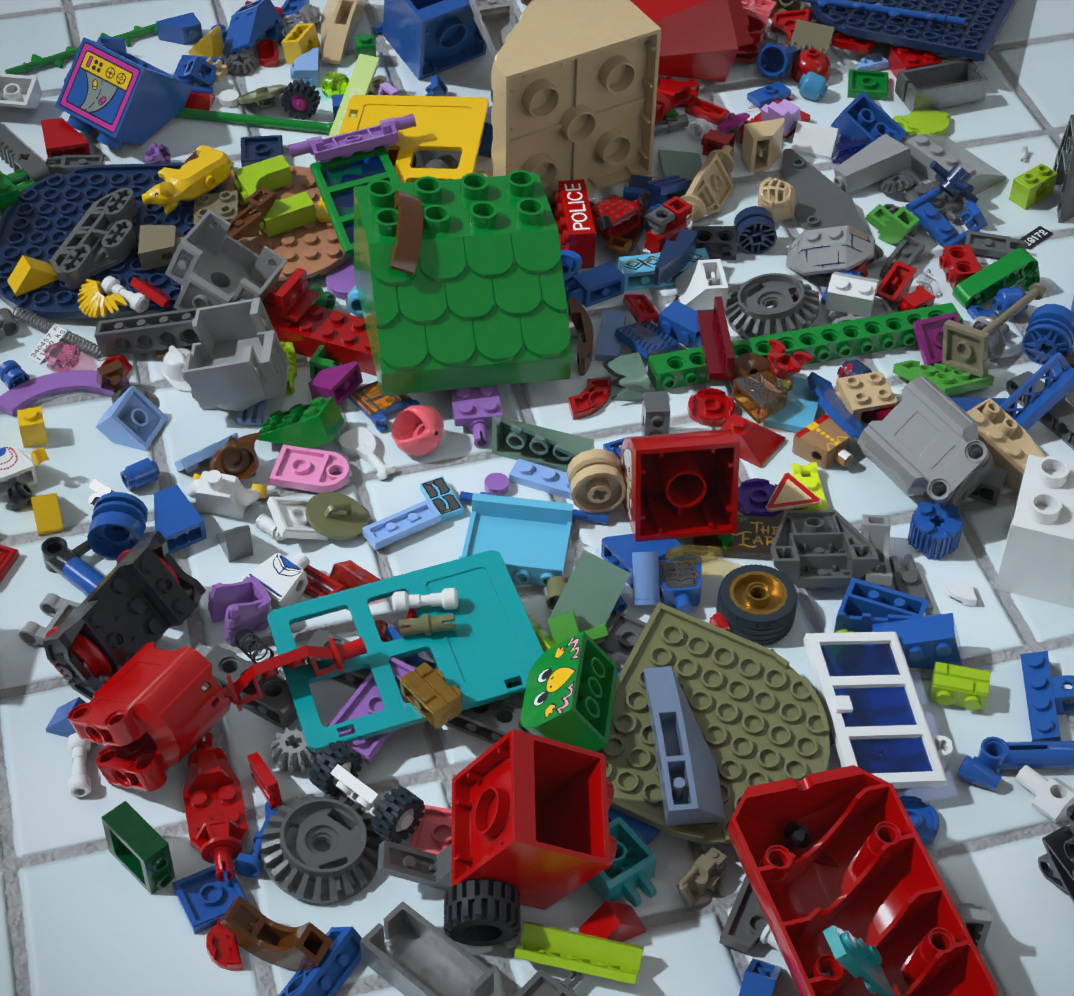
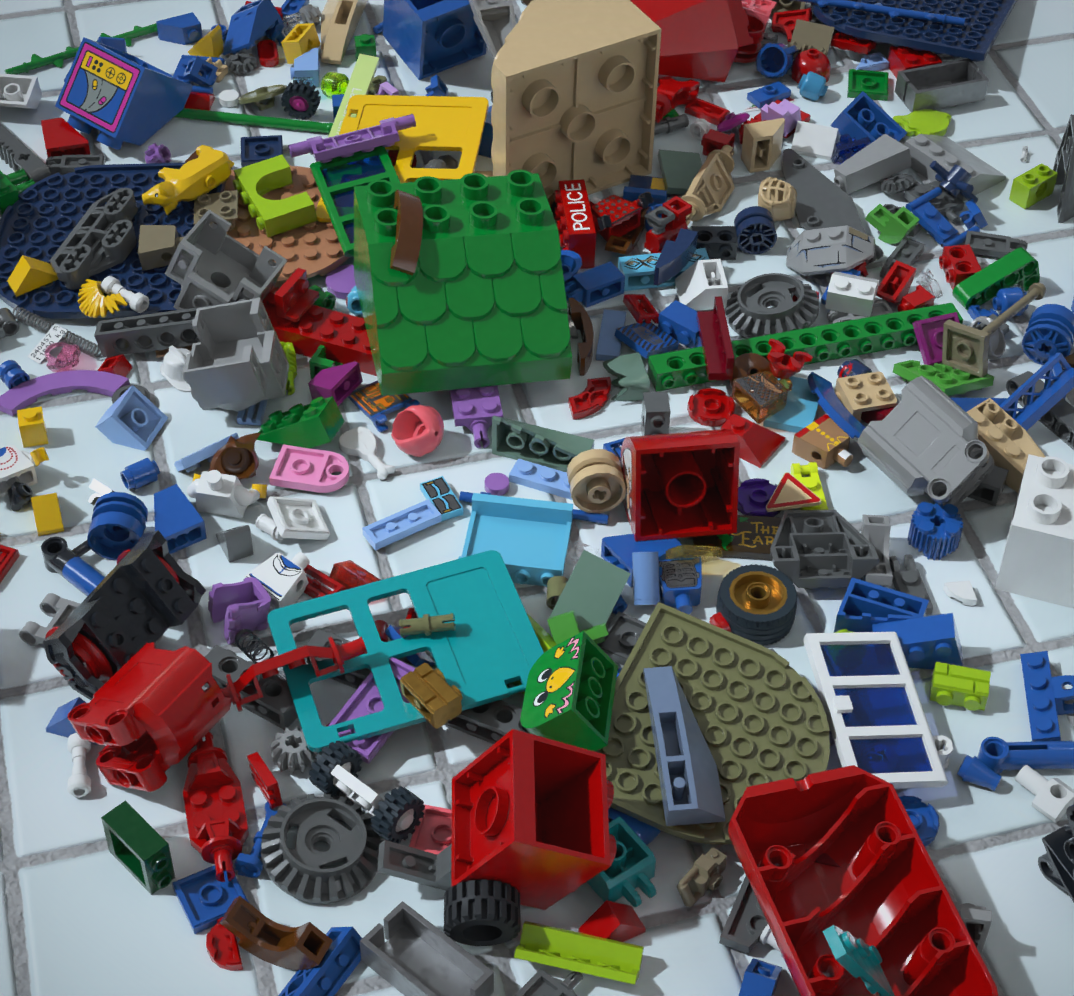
(111, 375): reddish brown tile -> none
(151, 292): red tile -> none
(259, 205): reddish brown slope -> none
(336, 516): olive shield -> none
(402, 601): white piece -> none
(668, 185): blue tile -> none
(797, 836): black plate -> none
(1036, 236): black sticker -> none

